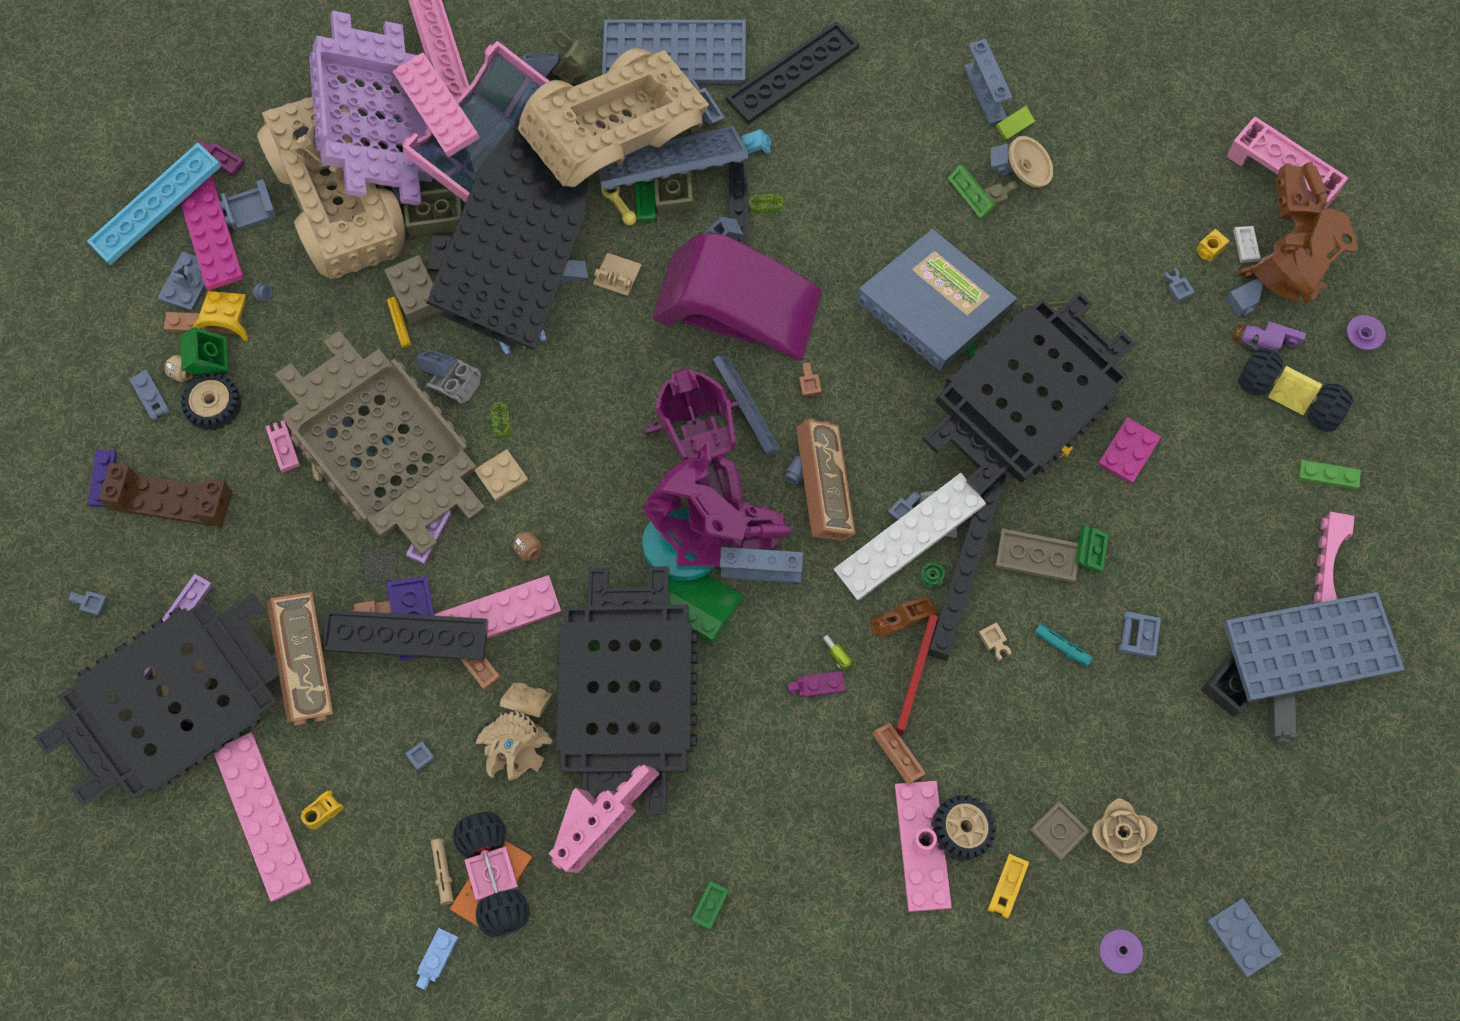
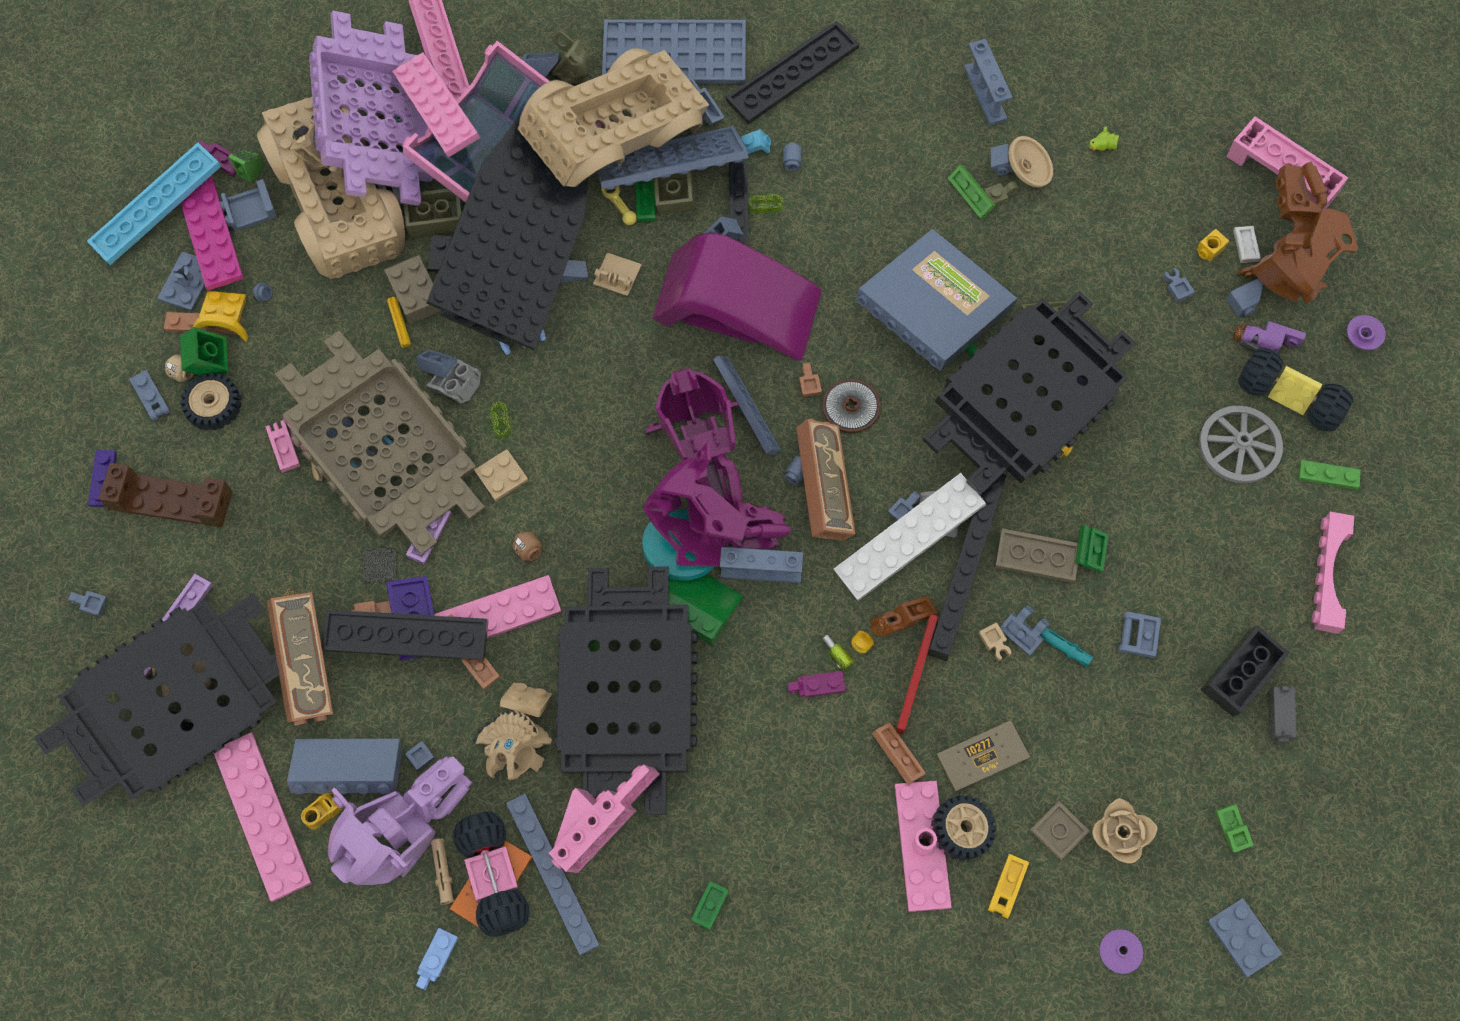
(247, 165): none -> bright green slope
(345, 764): none -> sand blue brick
(398, 820): none -> lavender piece
(553, 876): none -> sand blue plate
(792, 156): none -> sand blue brick
(861, 395): none -> piece
(862, 642): none -> yellow tile
(936, 570): green plate -> none
(982, 756): none -> dark tan tile
(1015, 123): lime tile -> none
(1022, 633): none -> sand blue plate
(1104, 141): none -> lime animal
(1129, 450): dark pink plate -> none
(1233, 828): none -> bright green slope
(1239, 446): none -> light grey wheel
(1313, 646): sand blue plate -> none

